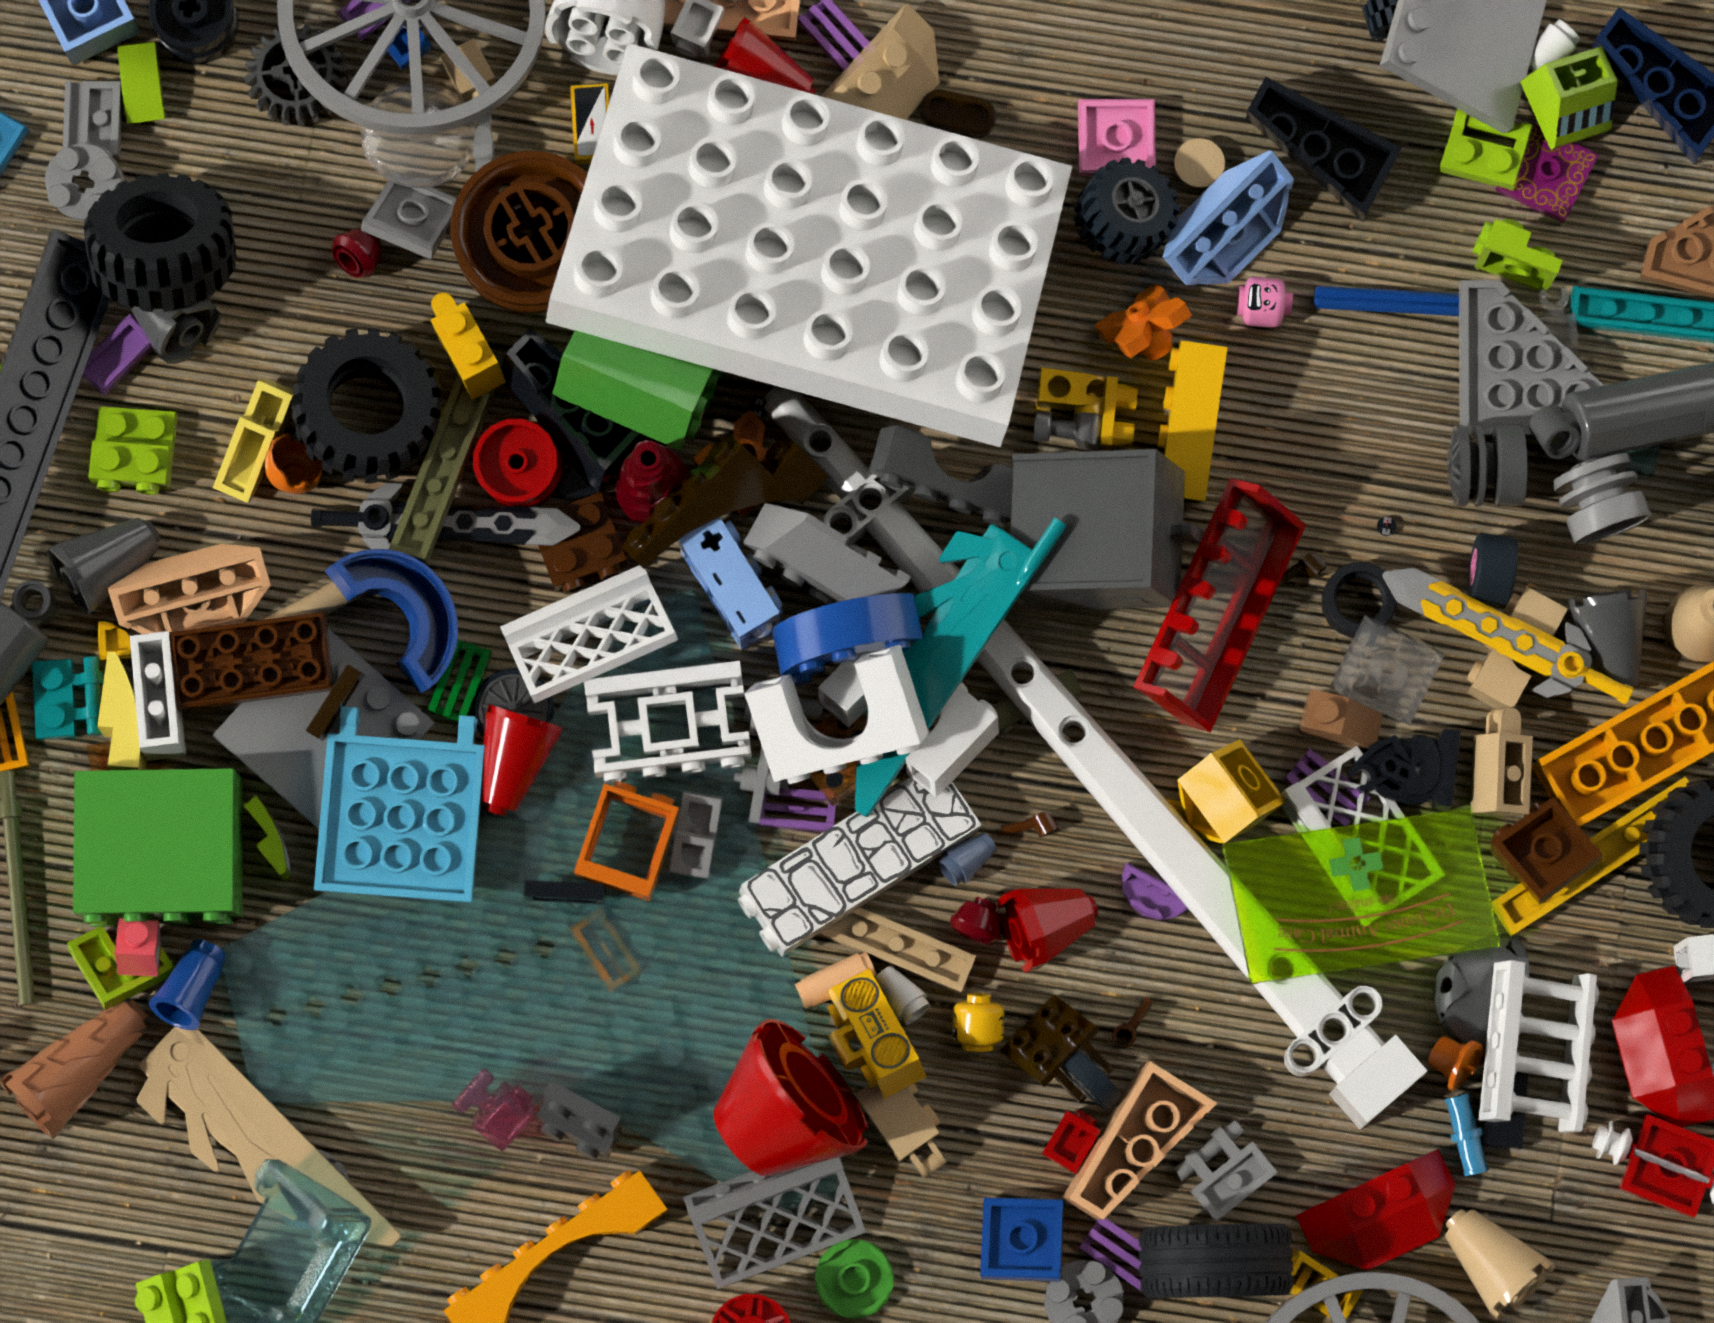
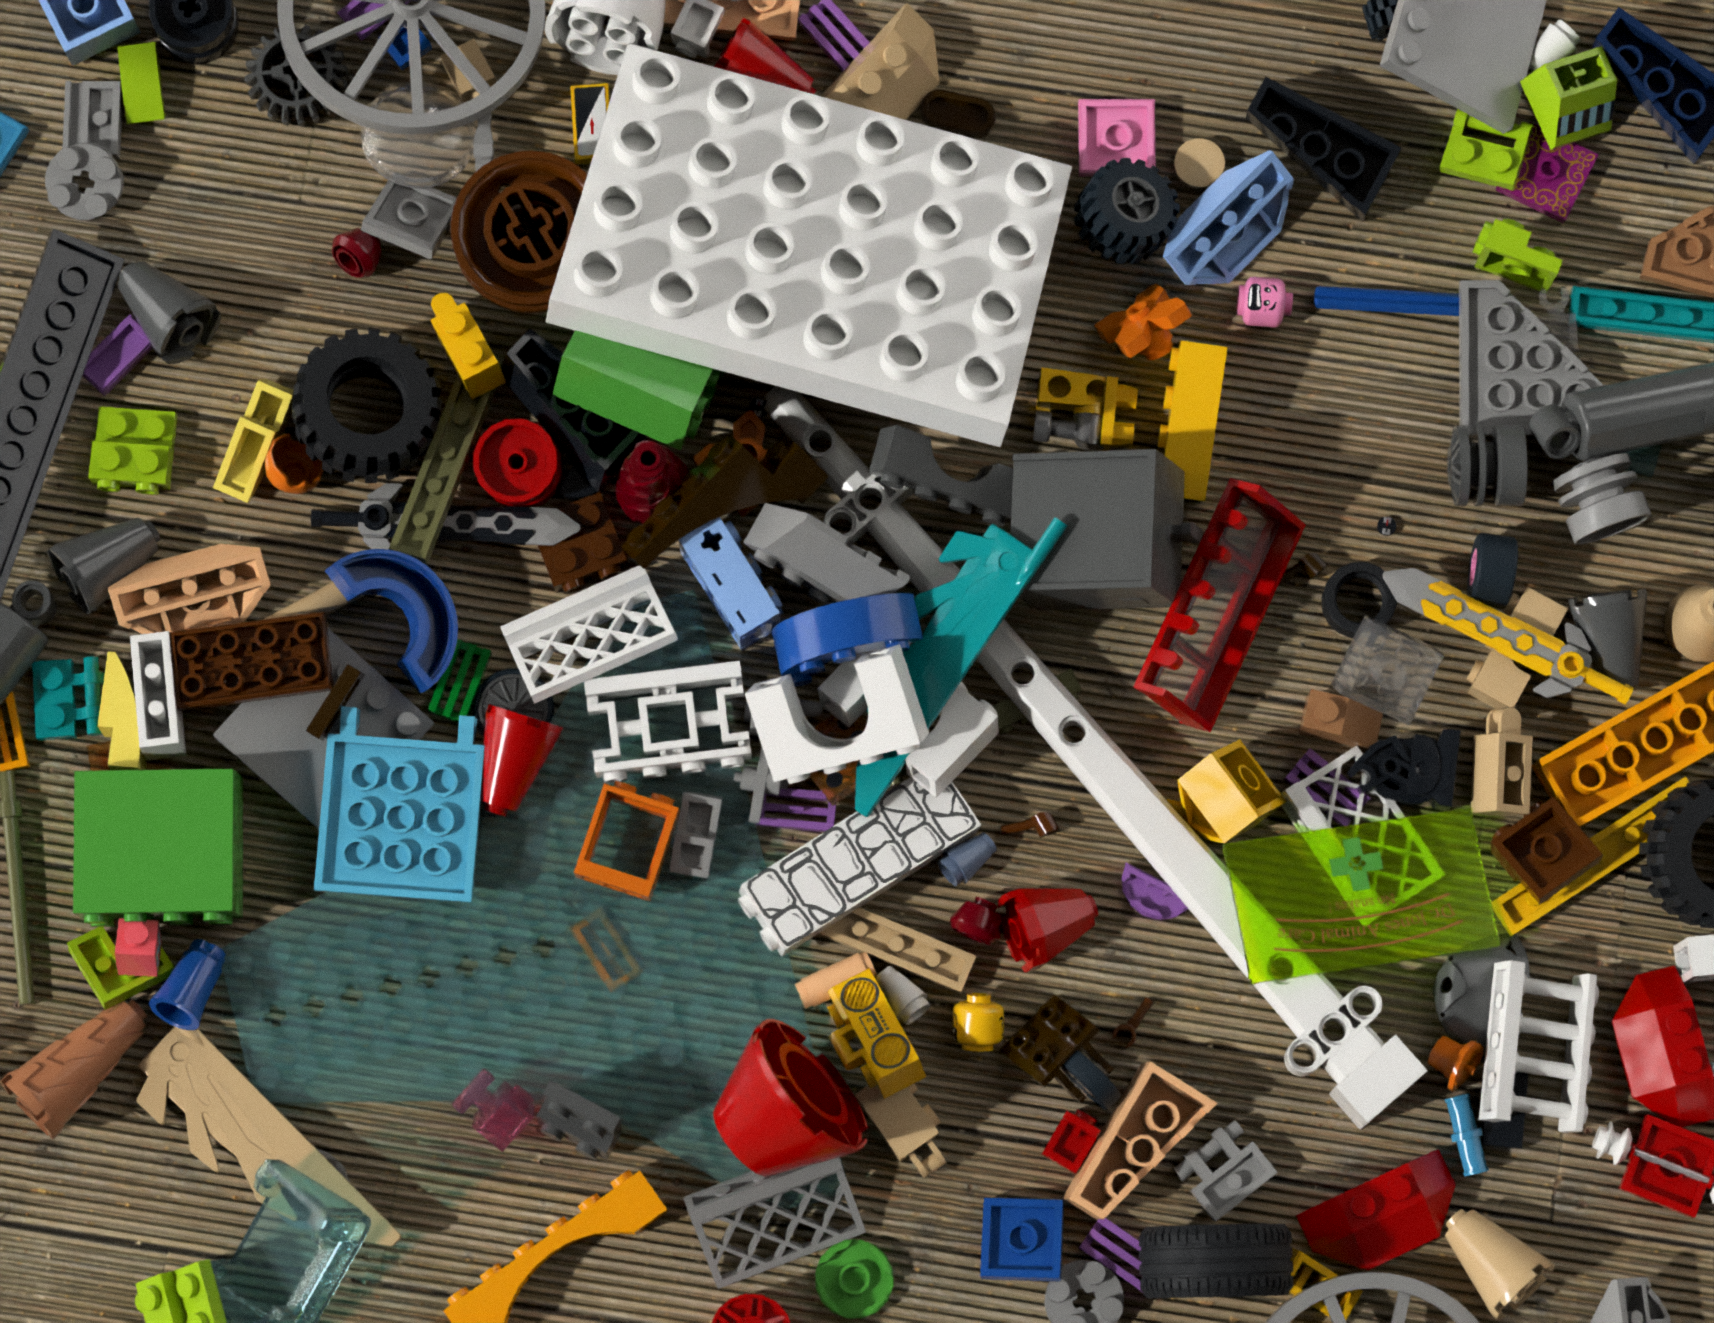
(113, 639): yellow tile -> none
(194, 248): black tyre -> none
(273, 845): lime slope -> none
(564, 892): black tile -> none

